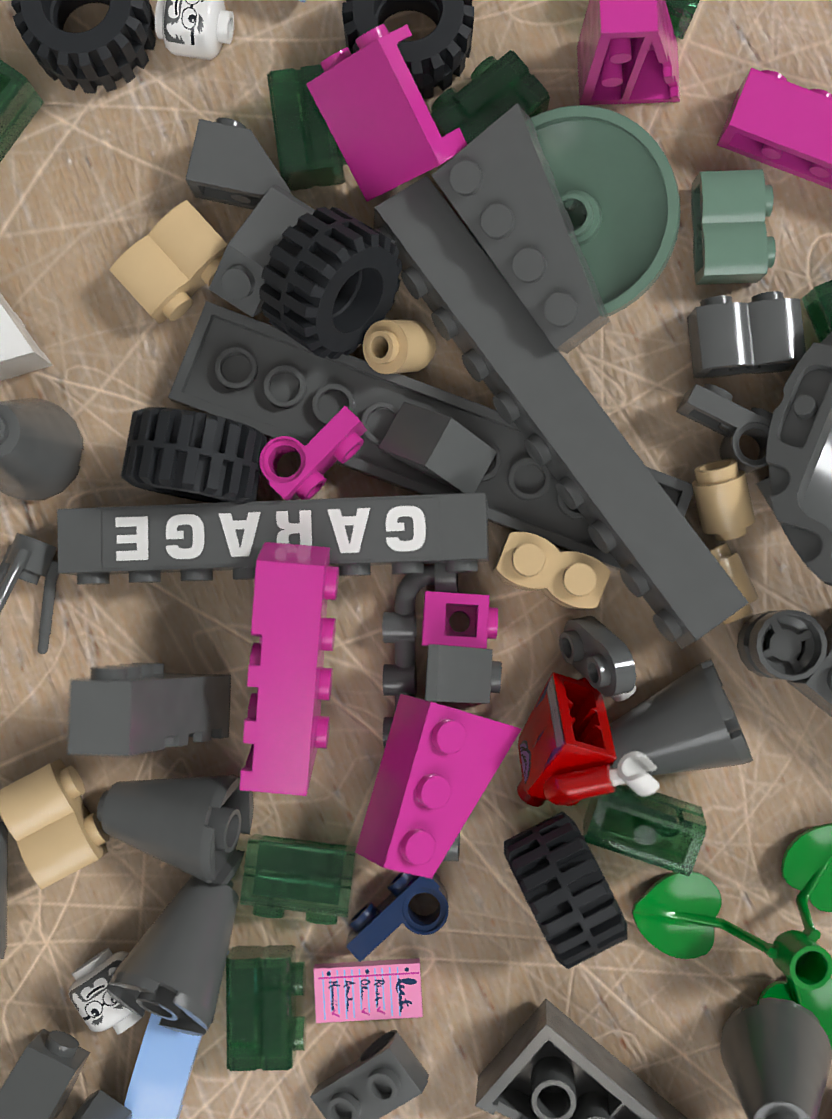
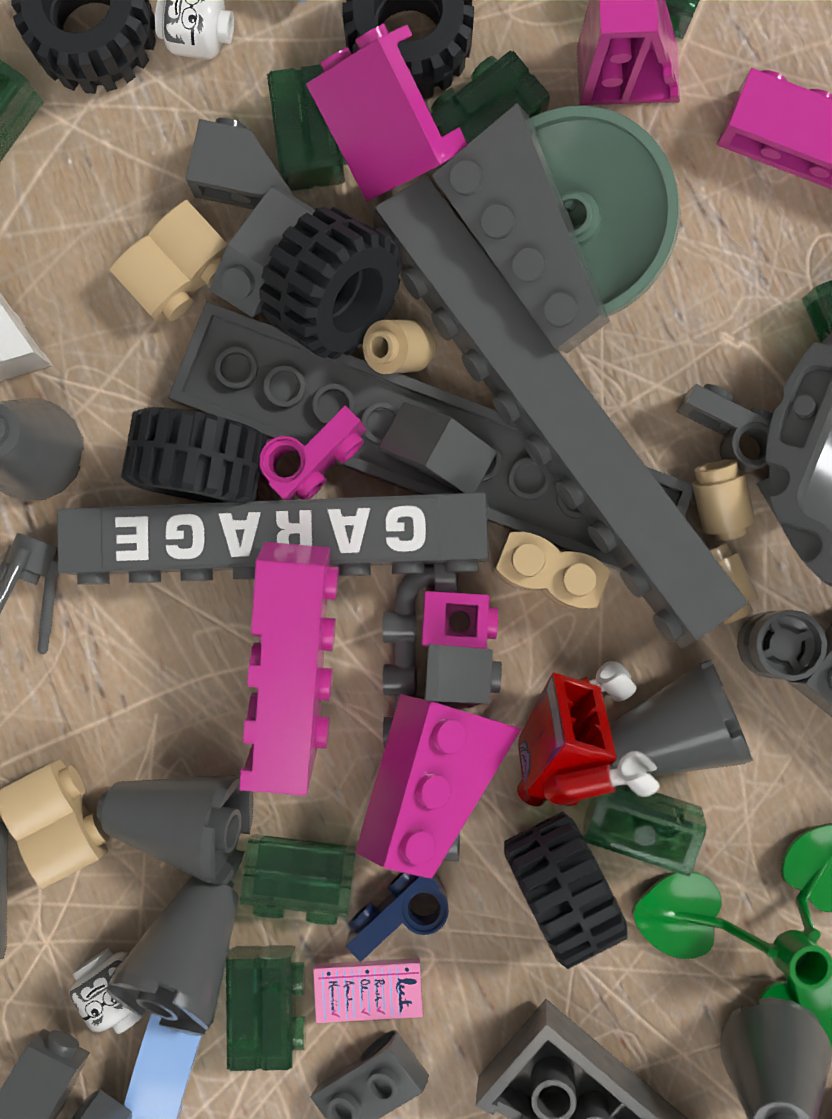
(145, 710): dark grey wedge -> none
(598, 656): dark grey plate -> none
(731, 227): sand green brick -> none
(746, 337): dark grey brick -> none

